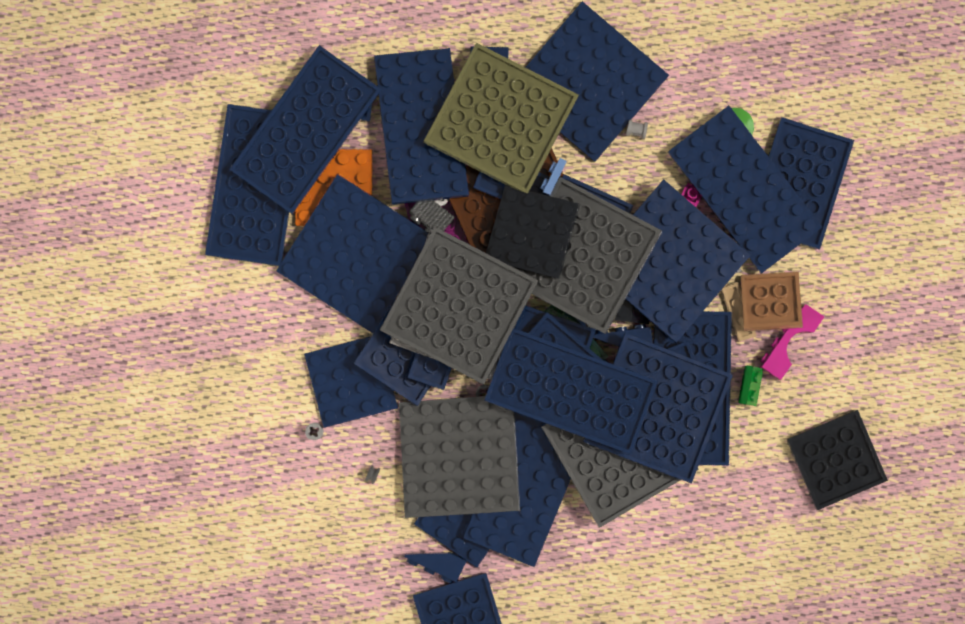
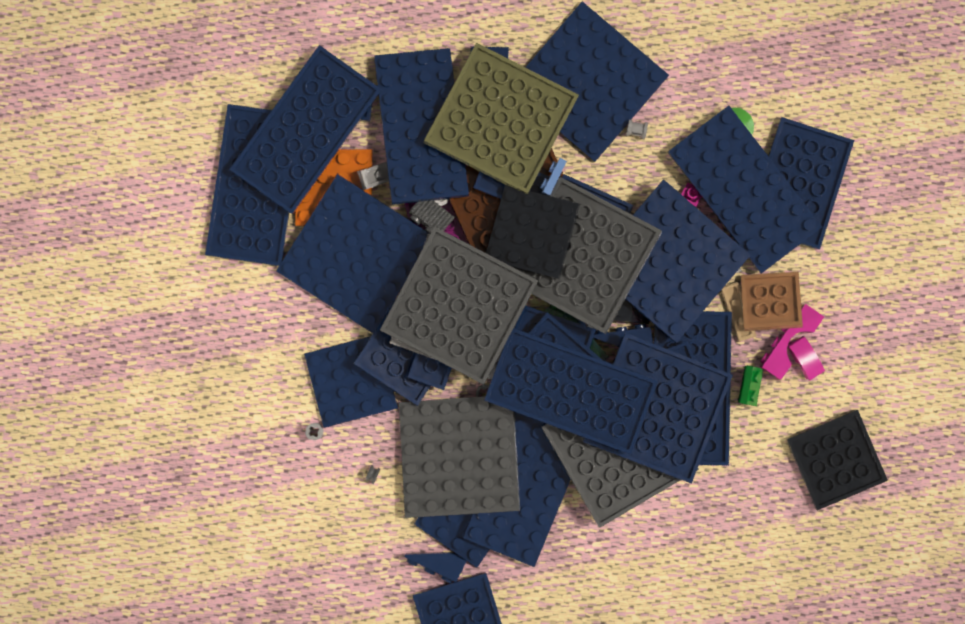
(373, 175): none -> light grey plate
(806, 357): none -> dark pink slope

